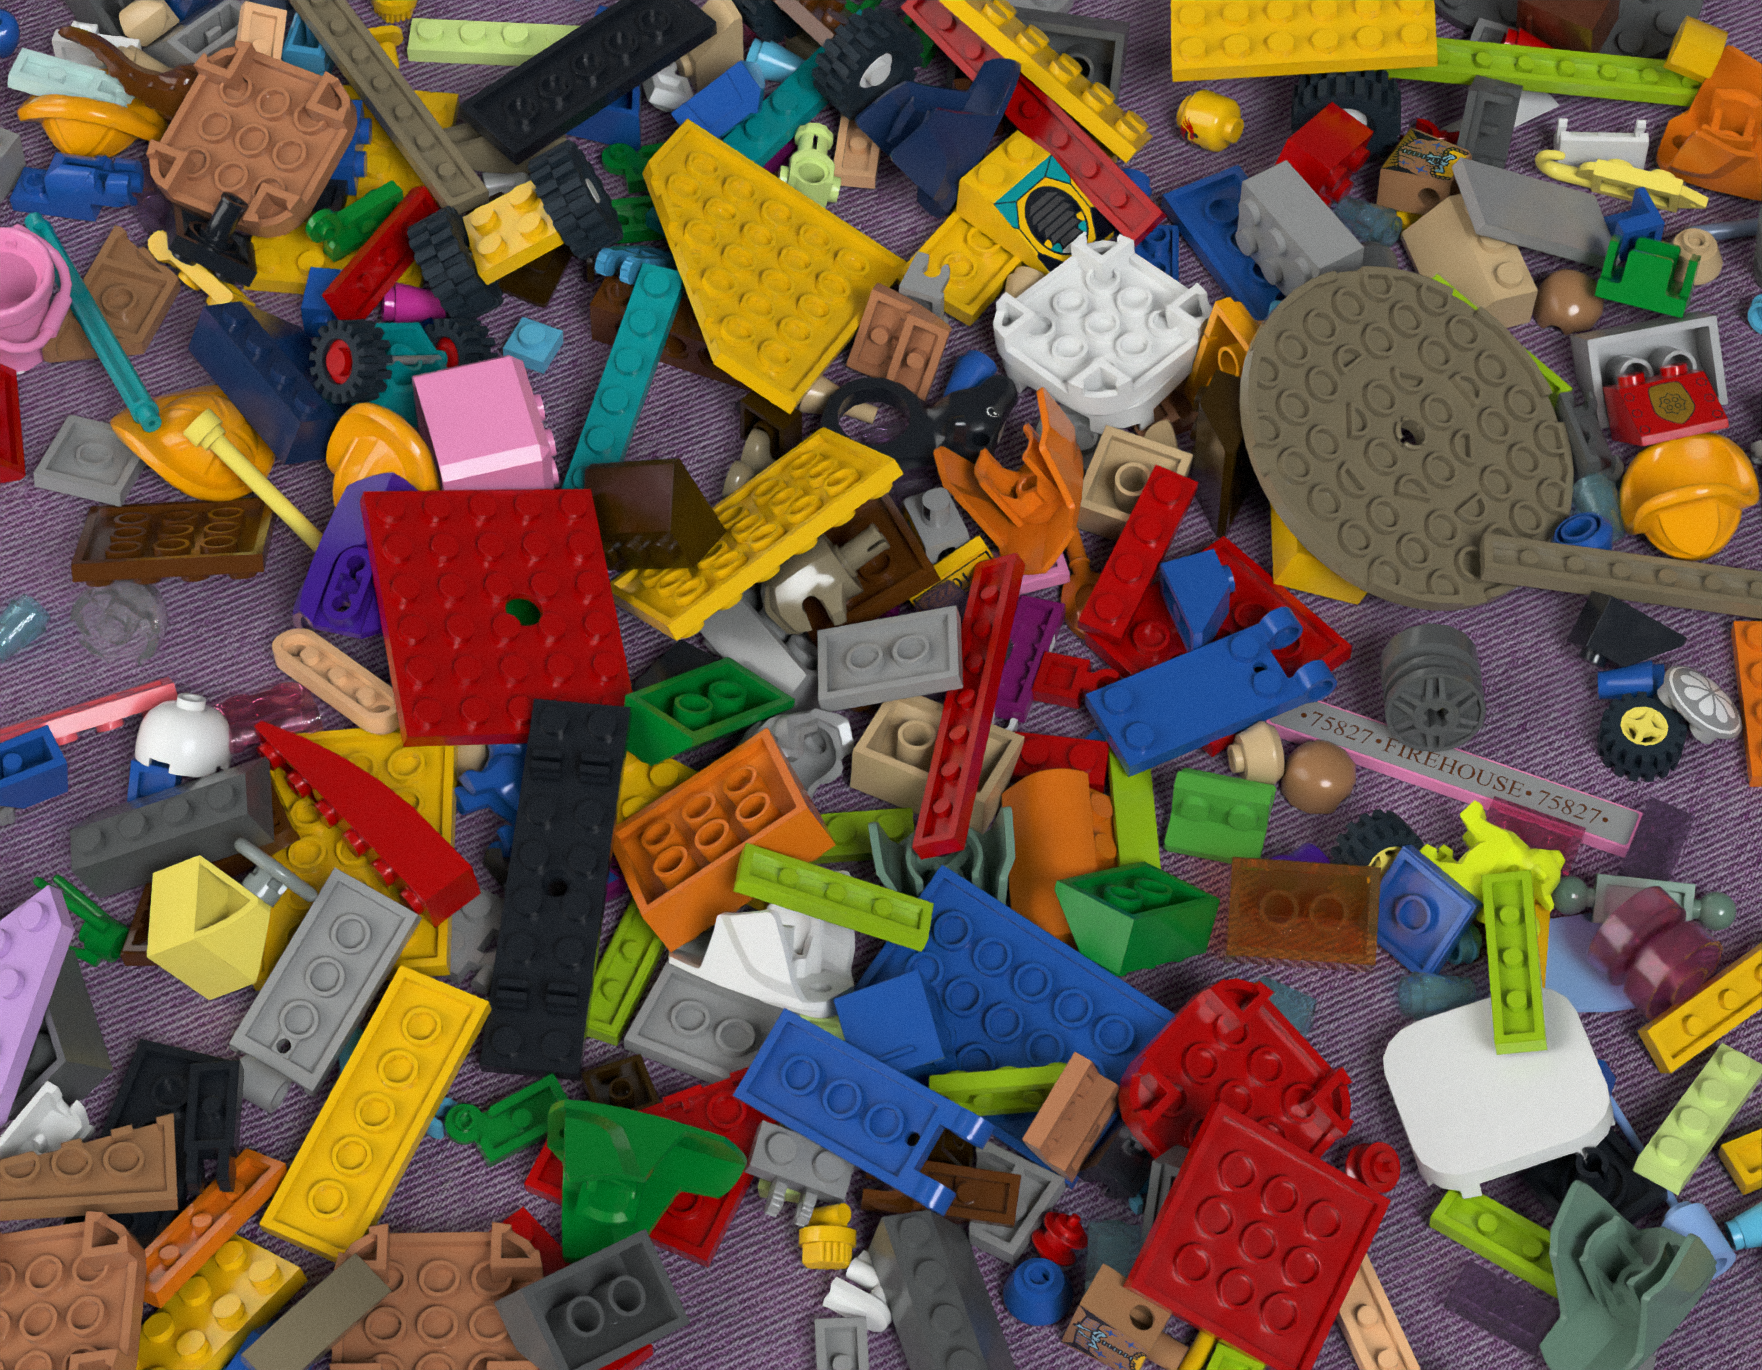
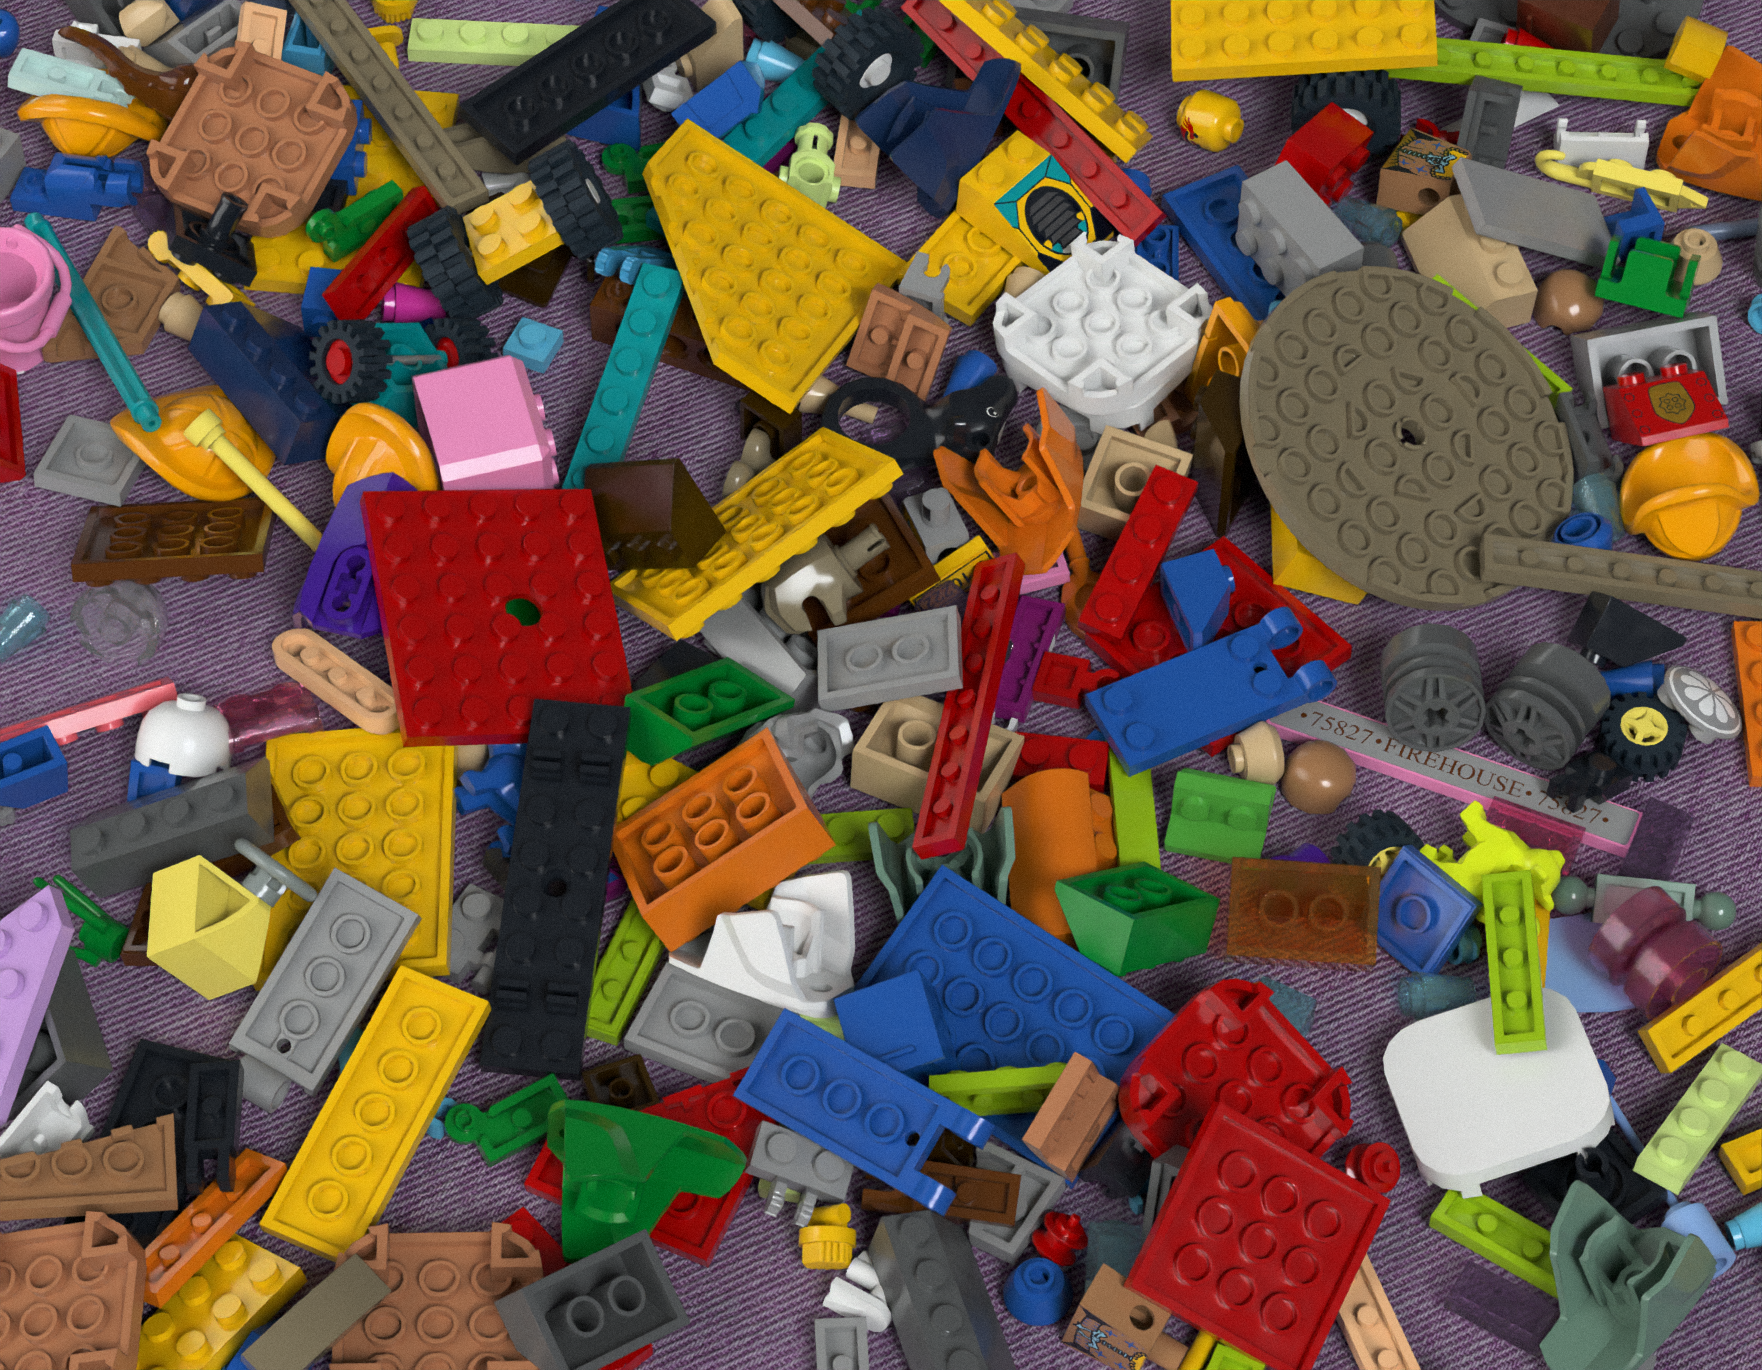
(180, 315): none -> tan cone
(374, 824): red slope -> none
(833, 897): lime plate -> none
(1547, 706): none -> dark grey wheel
(1590, 777): none -> black plate

